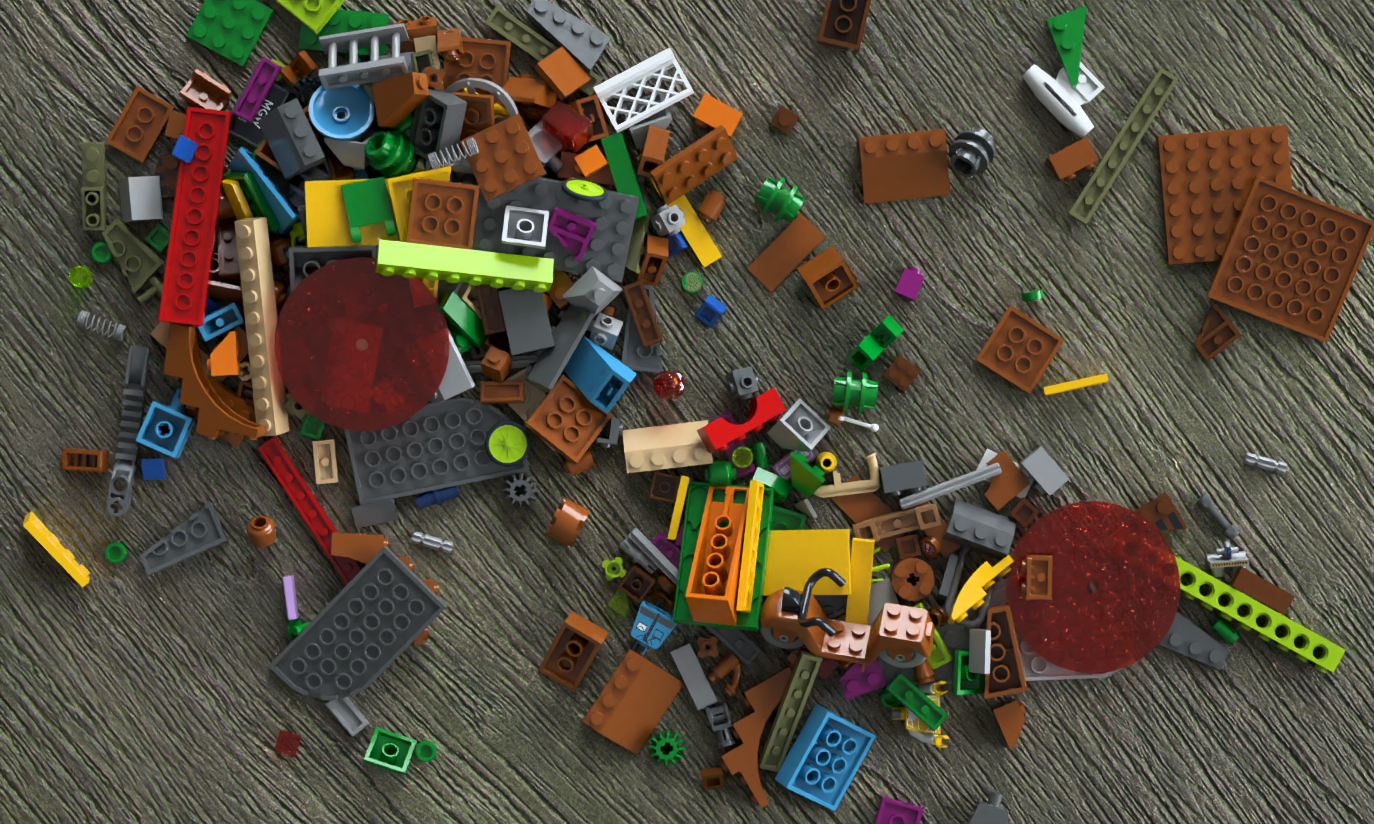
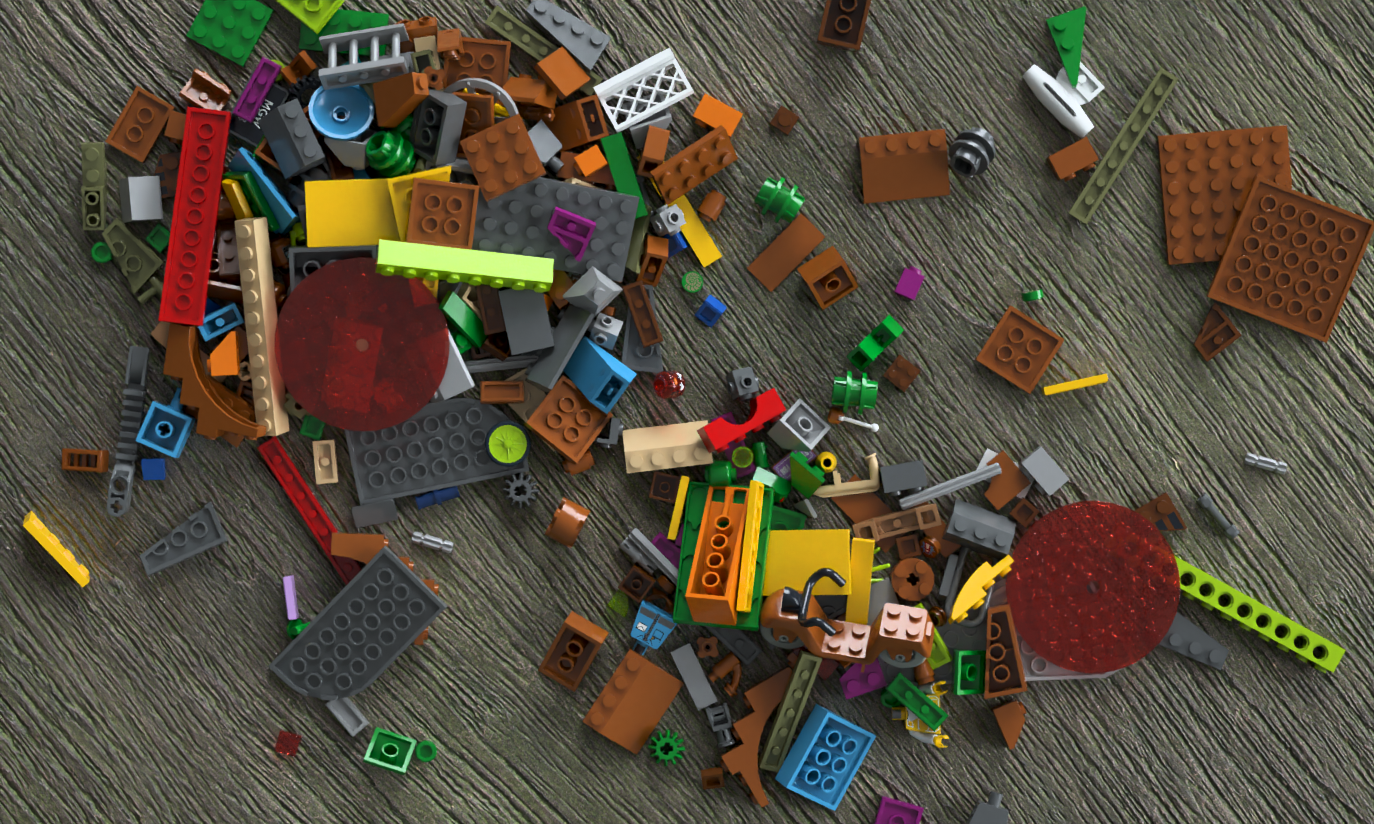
(77, 275): clear neon green wheel -> none
(82, 321): light grey piece -> none
(116, 552): green tile -> none
(184, 149): blue slope -> none
(261, 531): dark orange head -> none
(366, 205): green flag -> none
(435, 163): light grey piece -> none
(496, 364): dark orange brick -> none
(525, 227): light grey slope -> none
(568, 126): clear red brick -> none
(584, 190): wheel -> none
(619, 572): lime plate -> none
(979, 651): light grey tile -> none
(1037, 577): dark orange bracket -> none
(1225, 632): green pin -> none
(1226, 557): light grey hips -> none
(1261, 590): reddish brown tile -> none

